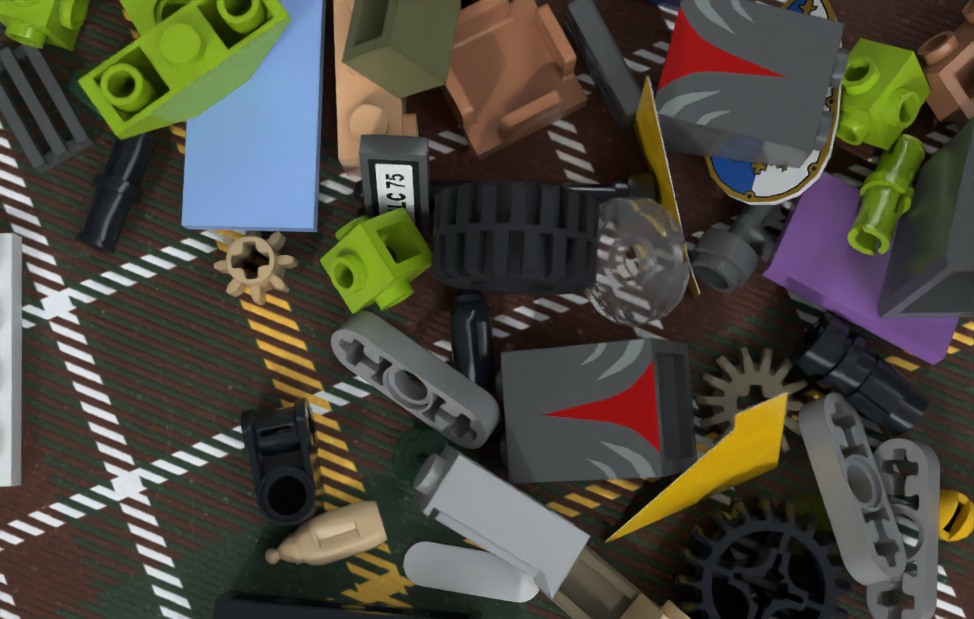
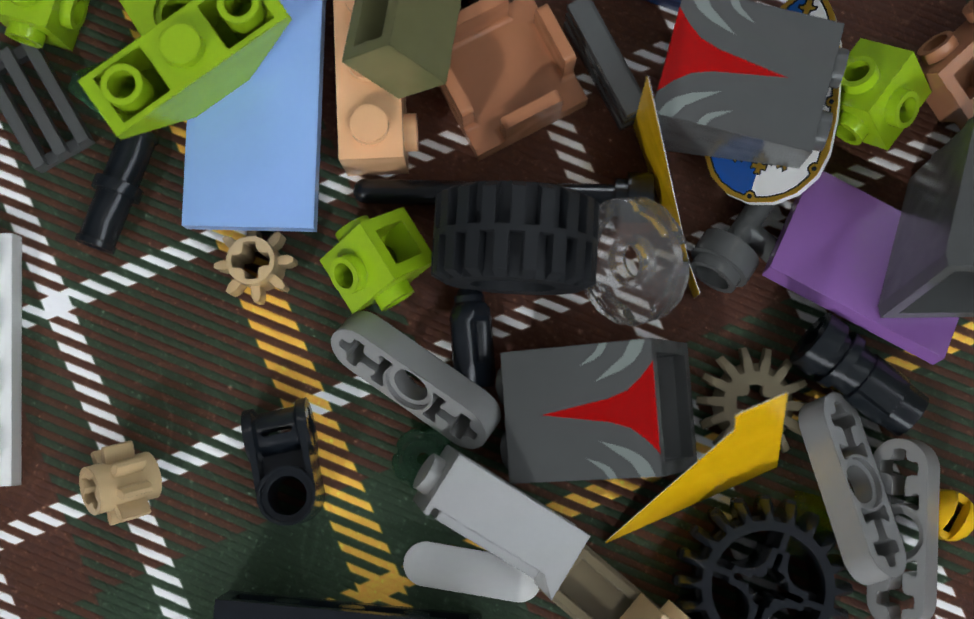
(120, 482): none -> tan gear
(332, 536): tan piece -> none
(396, 176): tile -> none
(886, 196): lime pin -> none

